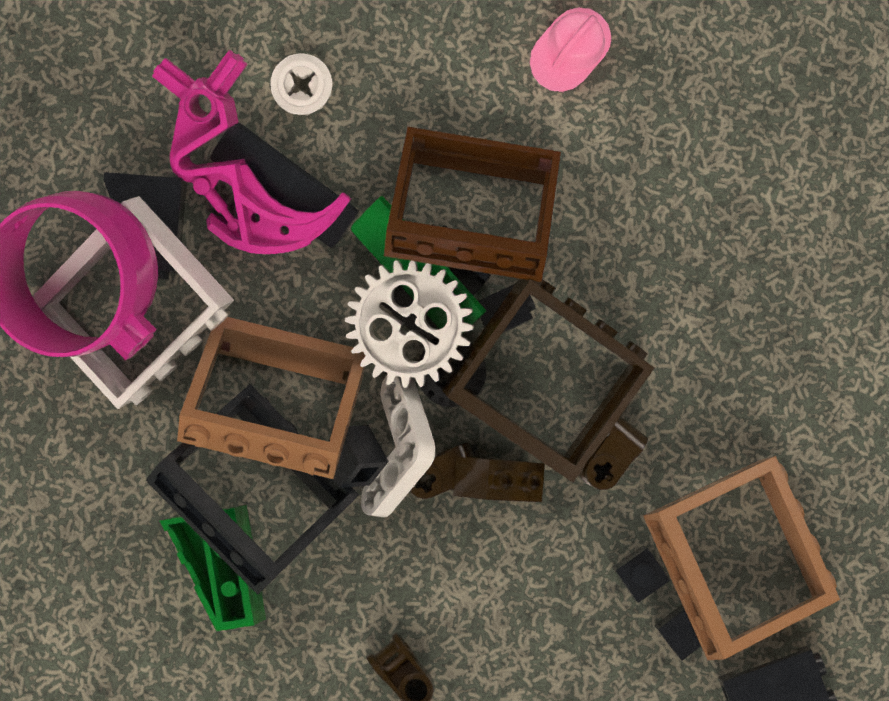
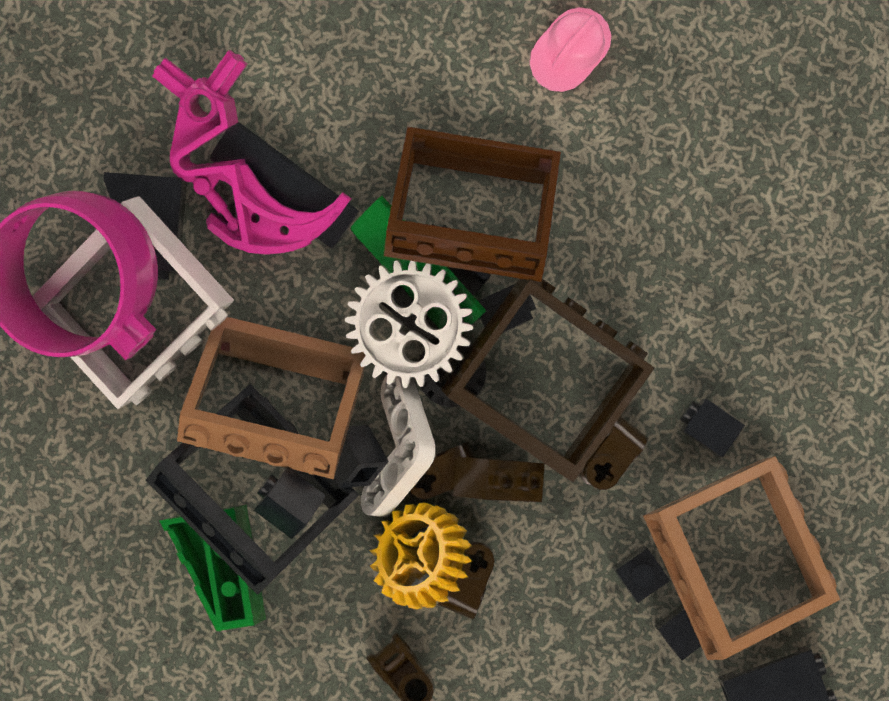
(288, 502): none -> black brick
(302, 66): white gear -> none
(432, 552): none -> yellow gear
(472, 588): none -> dark brown piece
(710, 426): none -> black brick

